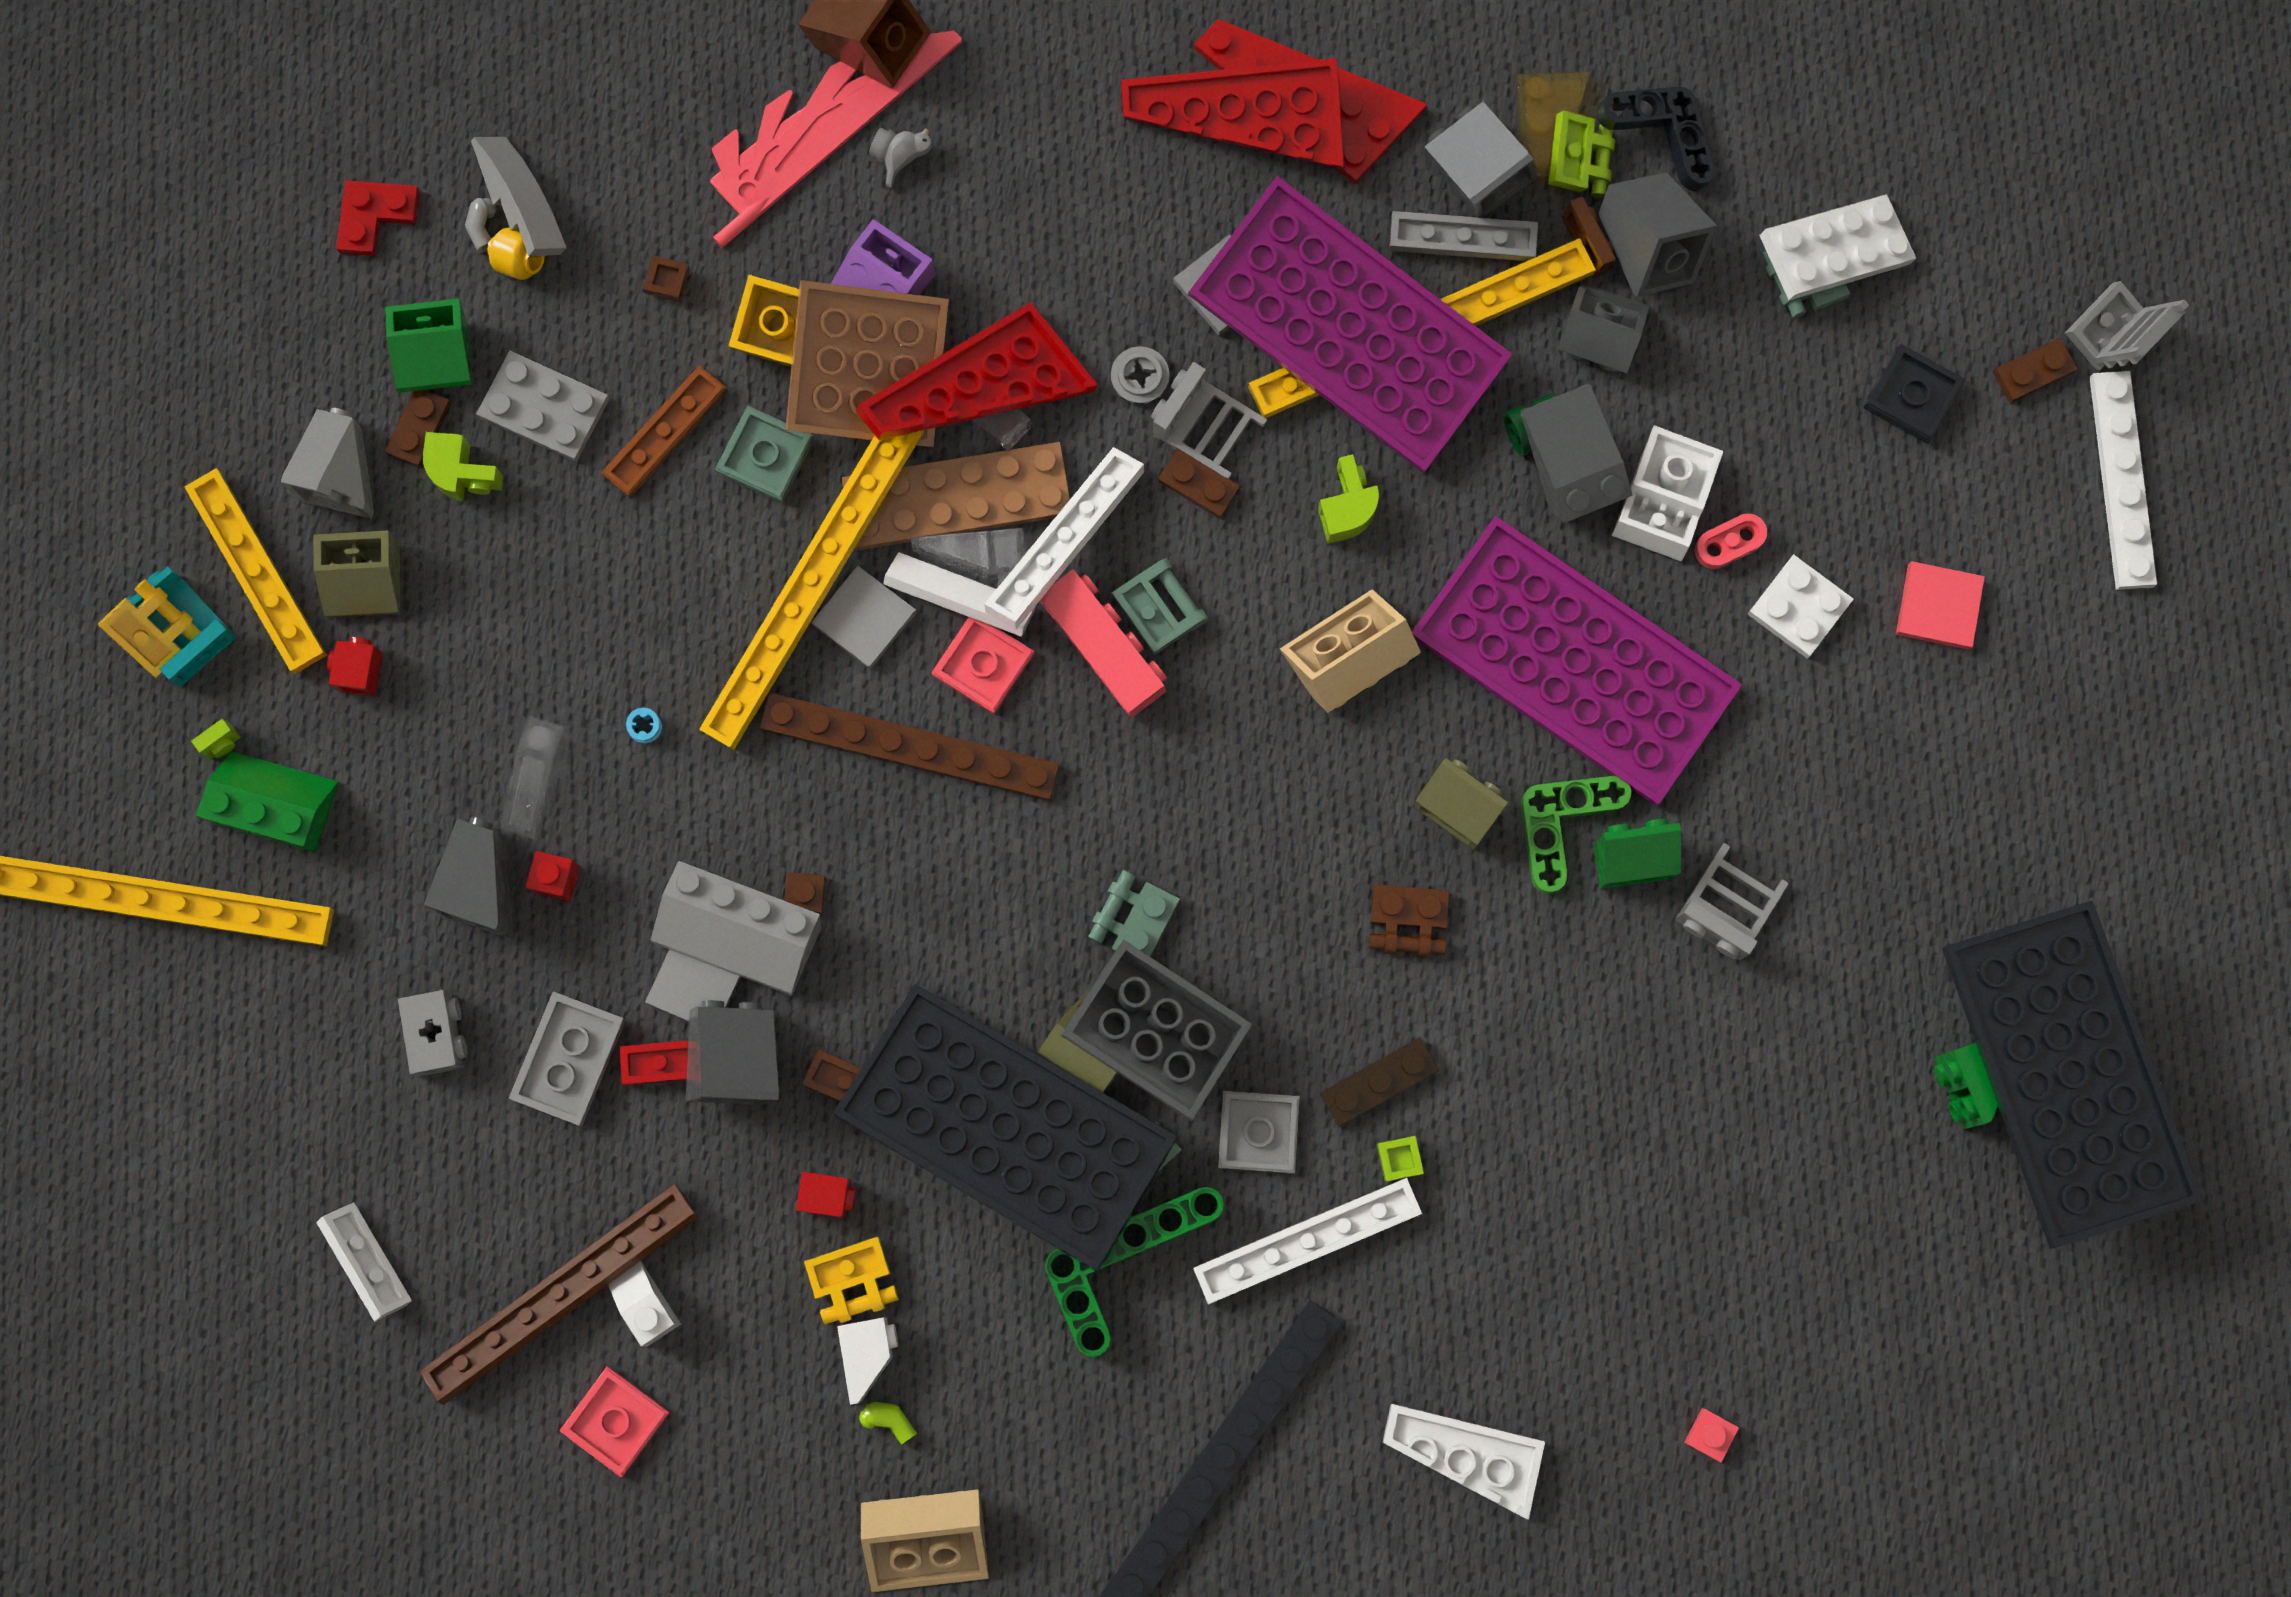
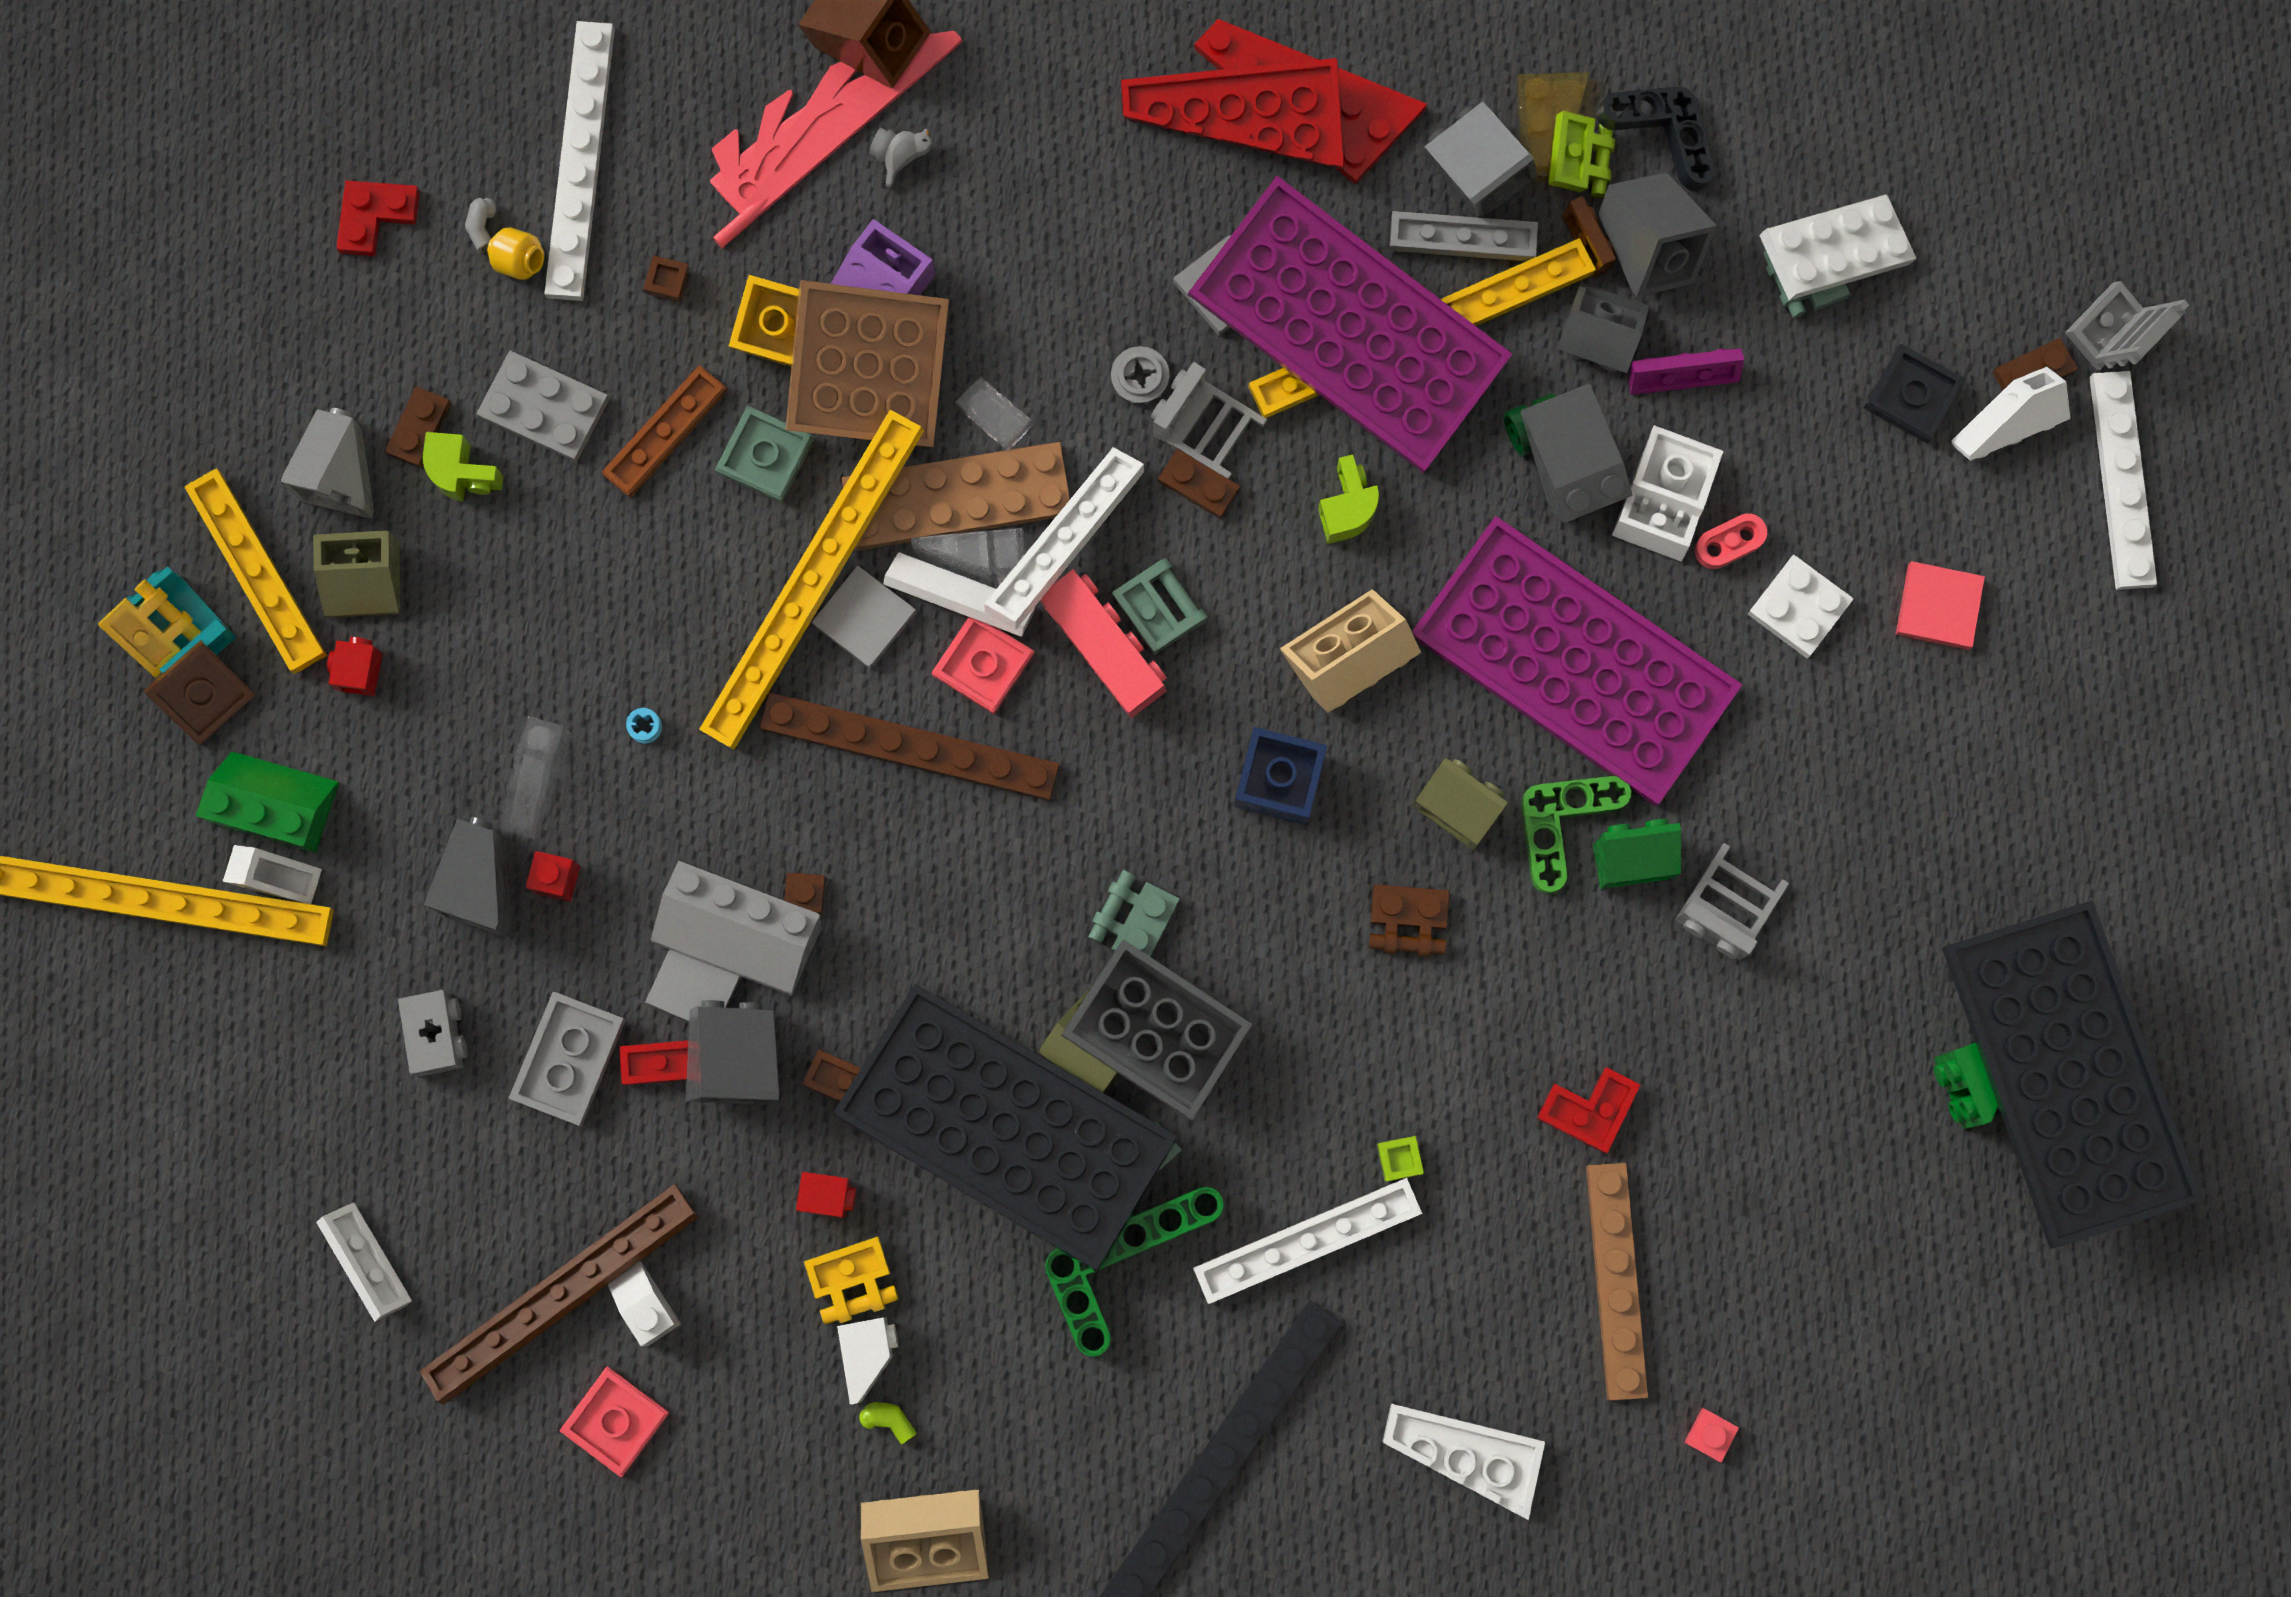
(199, 692): none -> reddish brown plate
(217, 740): lime plate -> none
(272, 874): none -> white slope
(428, 345): green slope -> none
(520, 195): light grey slope -> none
(579, 161): none -> white plate
(993, 372): red wing -> none
(1258, 1132): light grey tile -> none
(1280, 776): none -> dark blue brick
(1379, 1082): dark brown plate -> none
(1591, 1120): none -> red plate
(1616, 1281): none -> medium nougat plate
(1685, 371): none -> magenta plate
(2022, 409): none -> white slope

